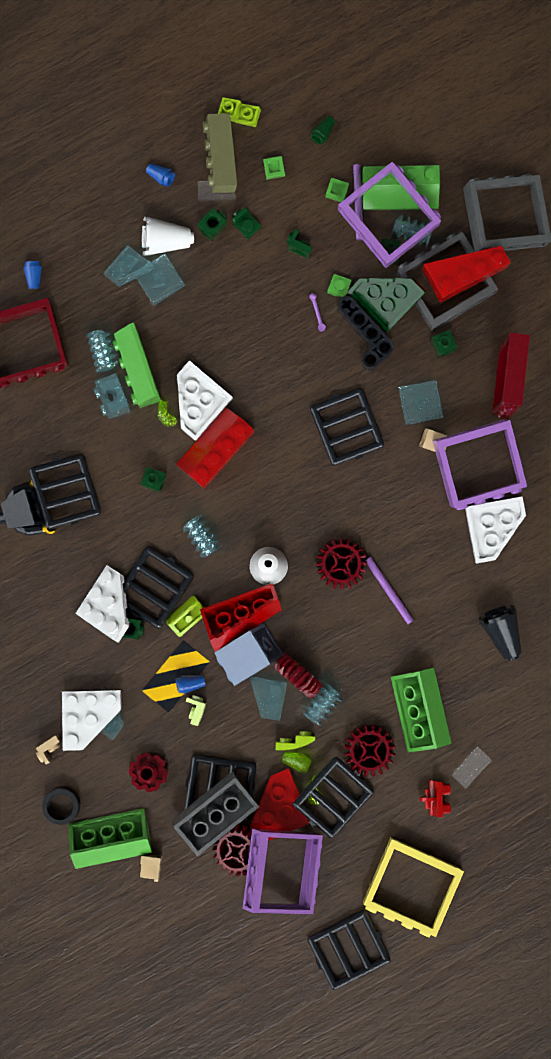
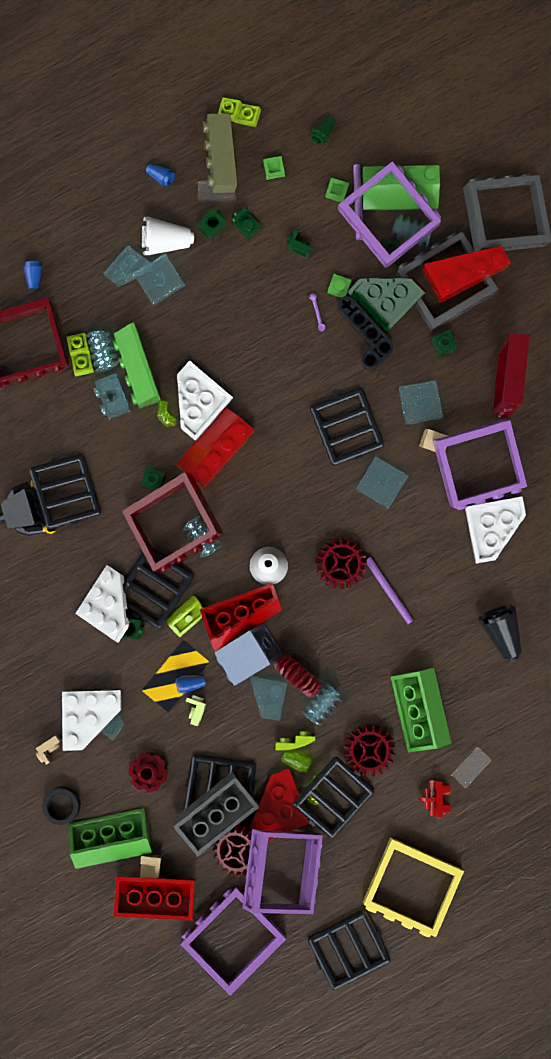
(80, 354): none -> lime slope
(130, 513): none -> dark red window
(154, 898): none -> red slope
(254, 963): none -> medium lavender window
(382, 482): none -> clear light blue plate

